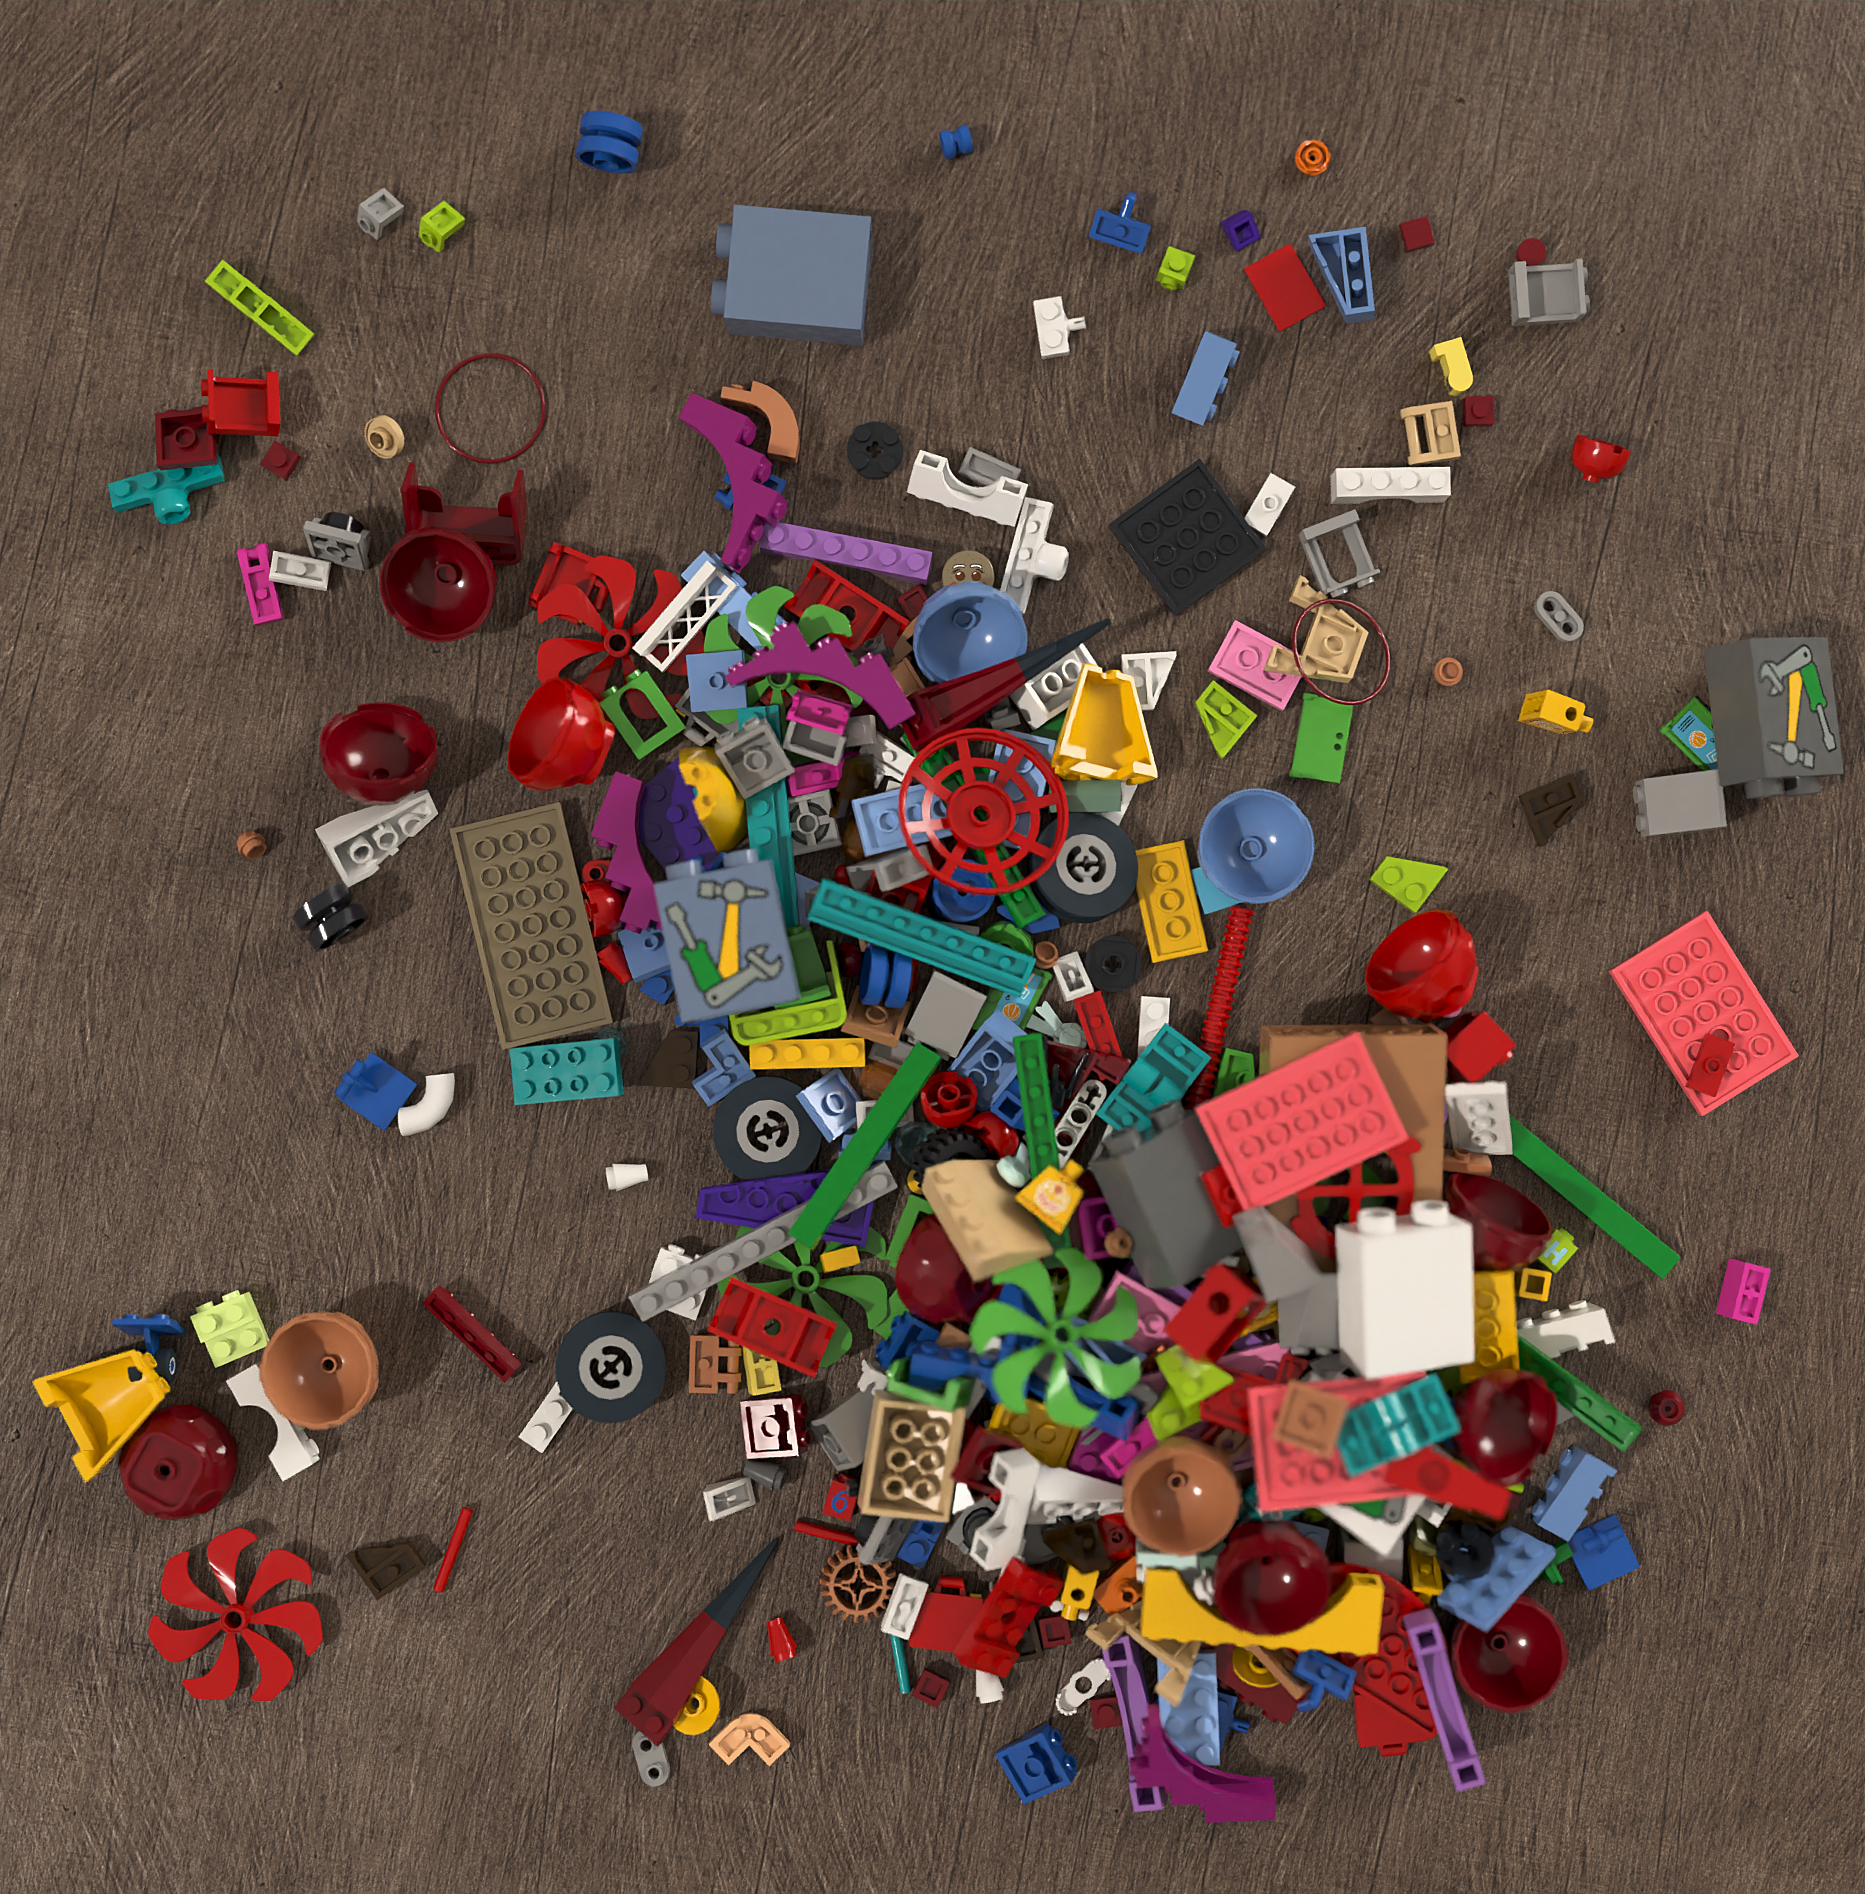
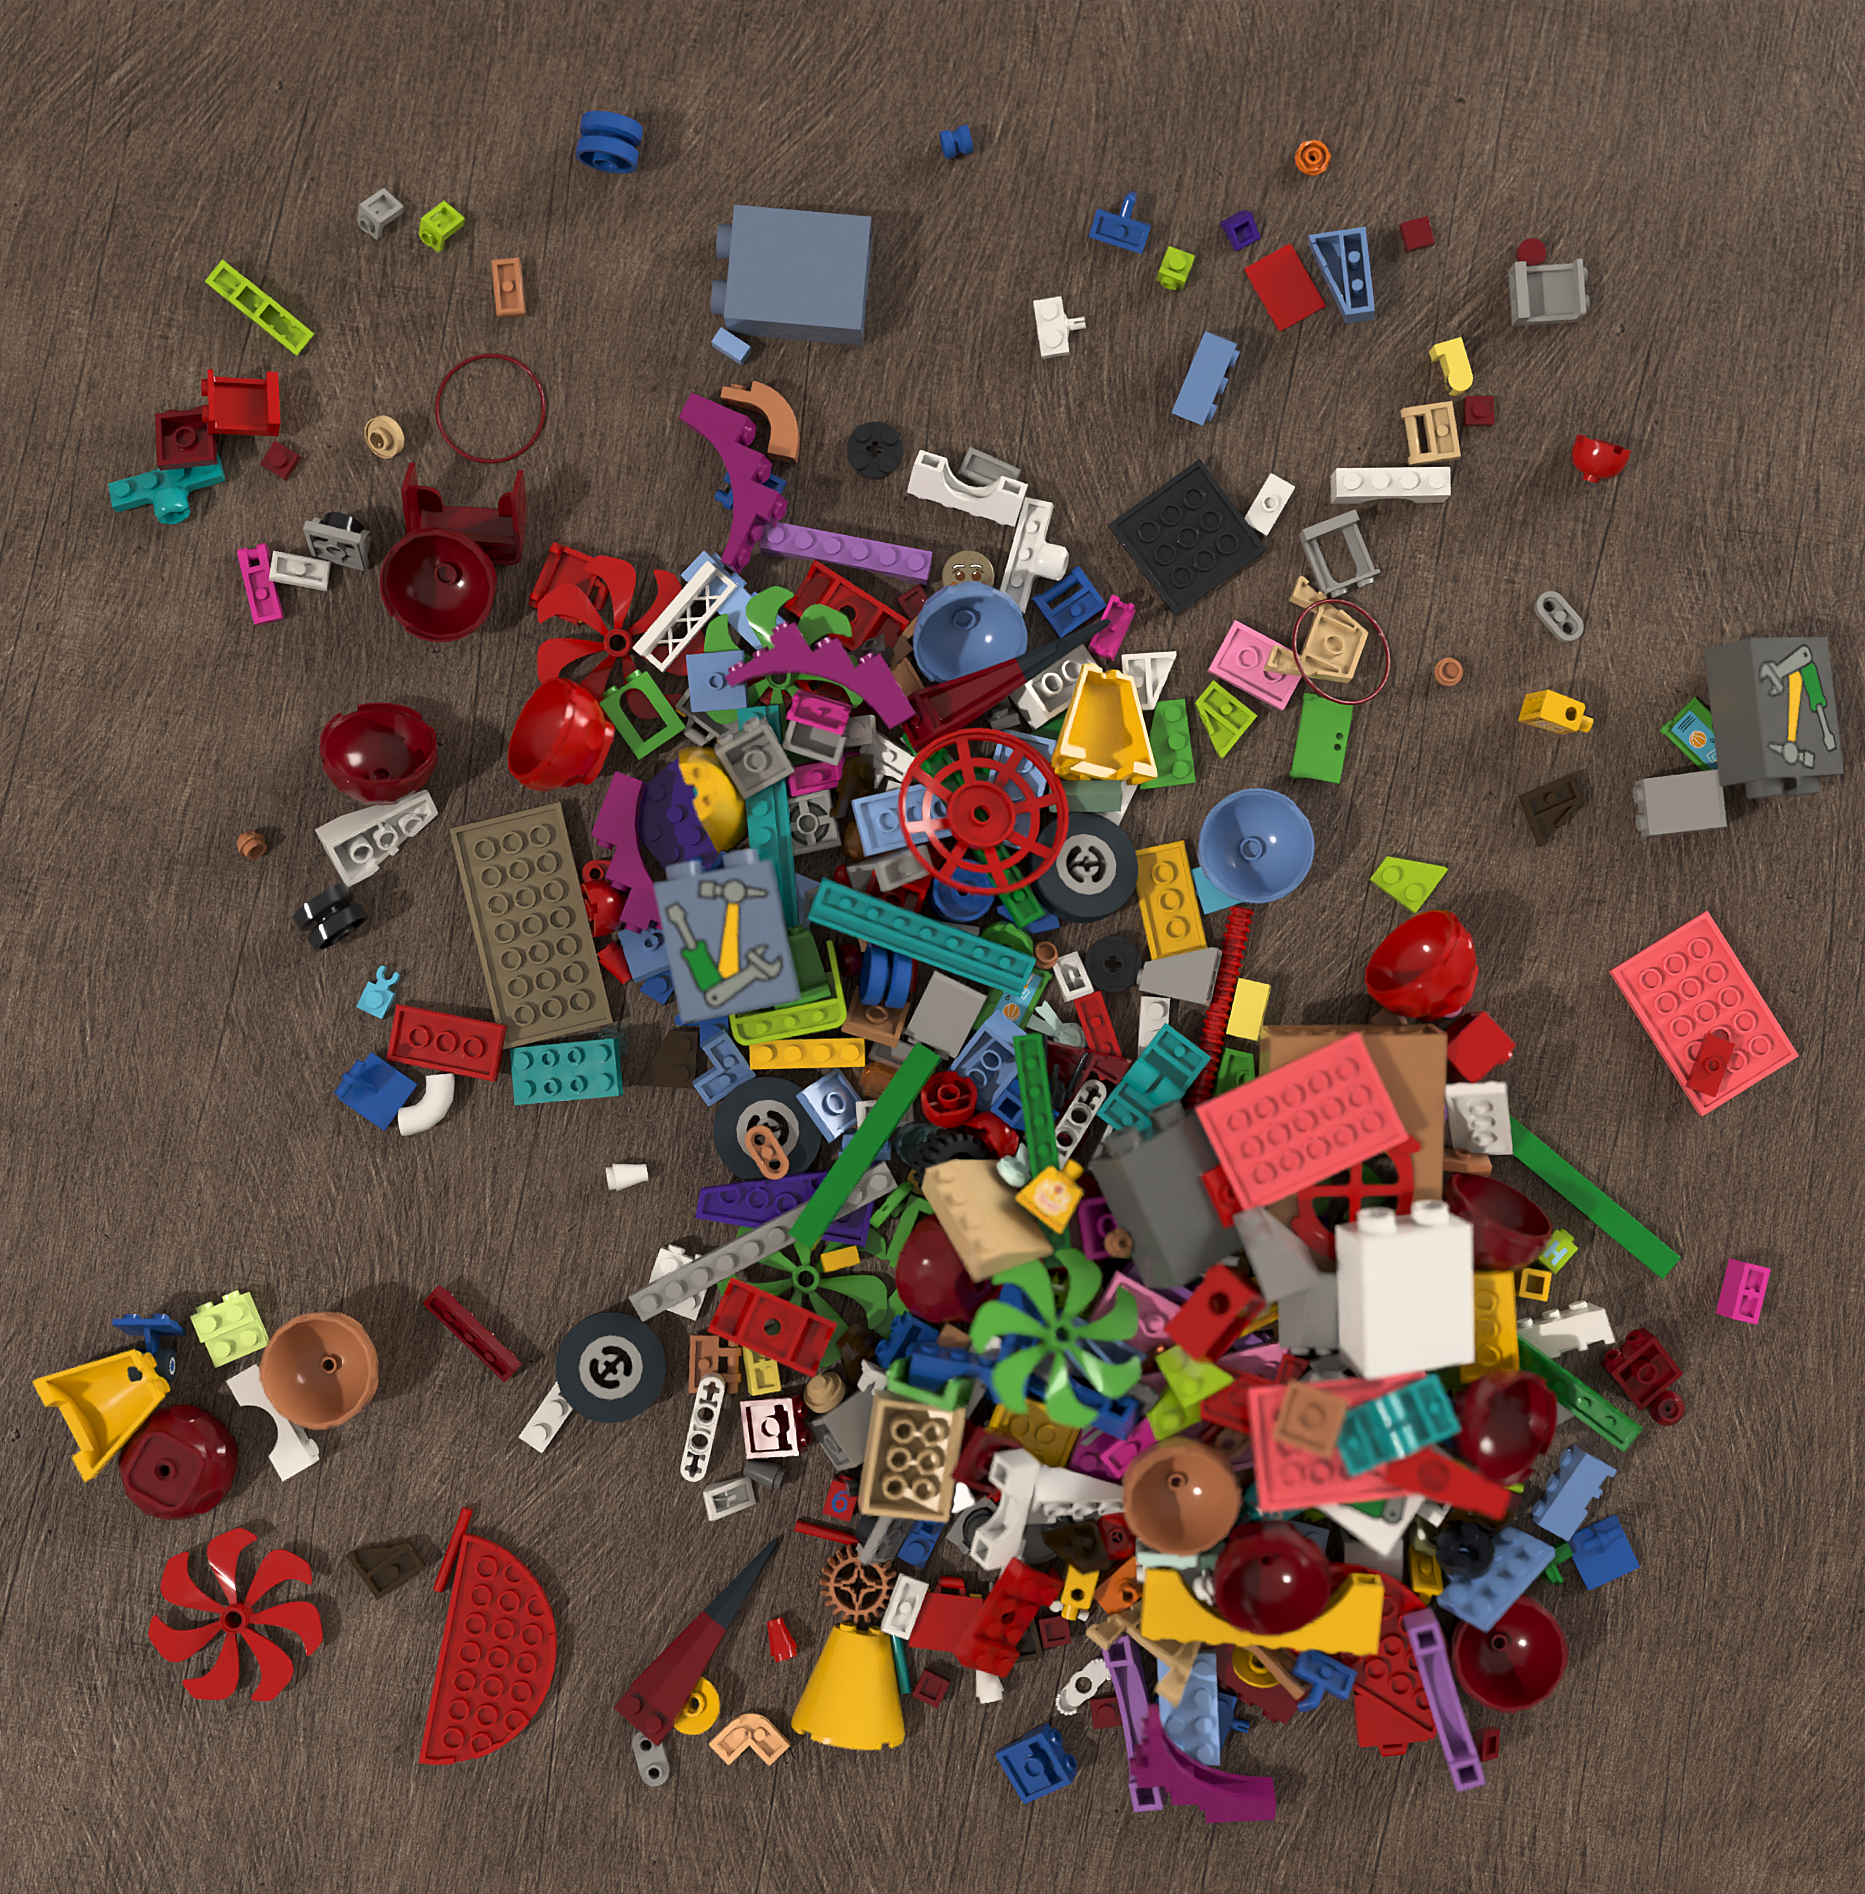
(377, 997): none -> medium azure plate
(446, 1042): none -> red tile
(492, 1656): none -> red plate
(508, 288): none -> nougat plate
(701, 1426): none -> white beam
(731, 346): none -> light blue piece
(767, 1151): none -> nougat plate
(824, 1392): none -> tan plate
(853, 1692): none -> yellow cone
(855, 1346): none -> dark brown wing
(893, 1205): none -> bright green plate
(1075, 609): none -> blue plate
(1109, 639): none -> dark pink hinge
(1170, 746): none -> bright green wing
(1182, 976): none -> light grey slope
(1248, 1009): none -> light yellow hinge
(1486, 1743): none -> dark red plate
(1641, 1368): none -> dark red plate

